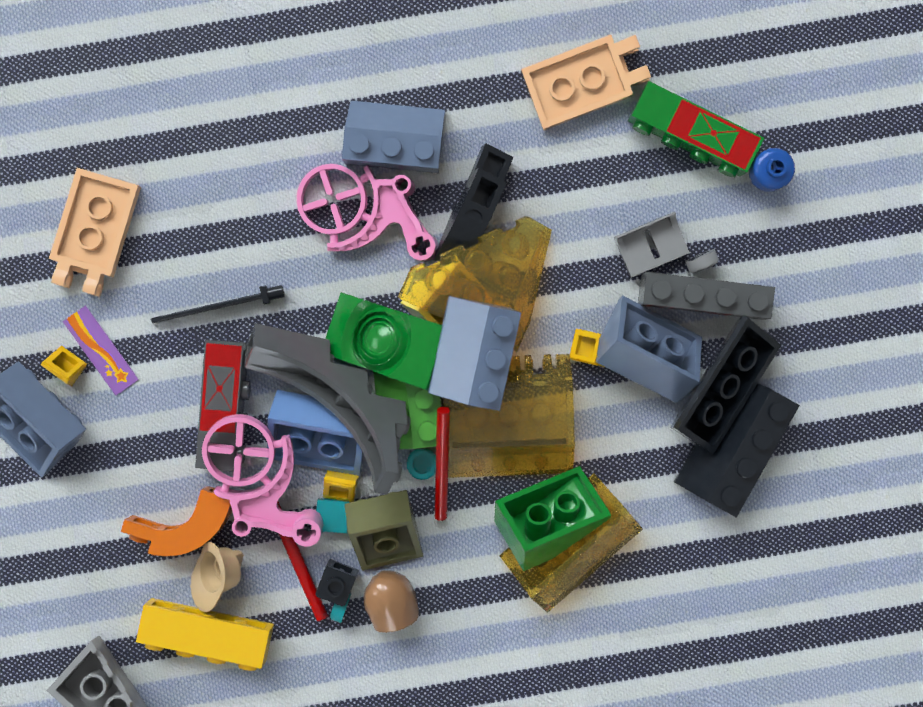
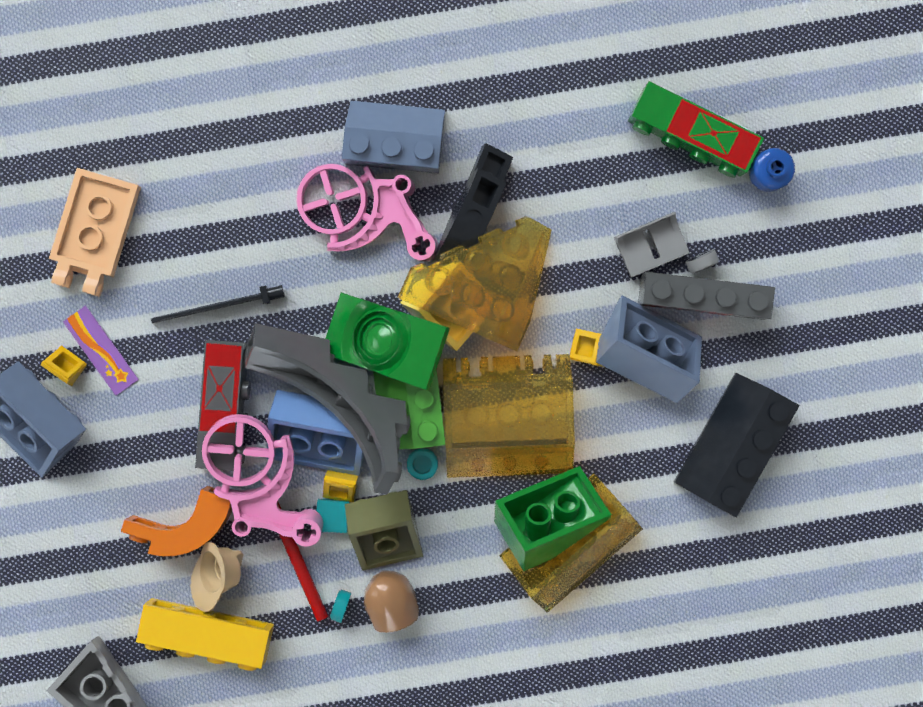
(336, 582): black bracket -> none
(442, 463): red bar -> none
(474, 352): slope -> none
(583, 80): light nougat tile -> none
(726, 385): black slope -> none

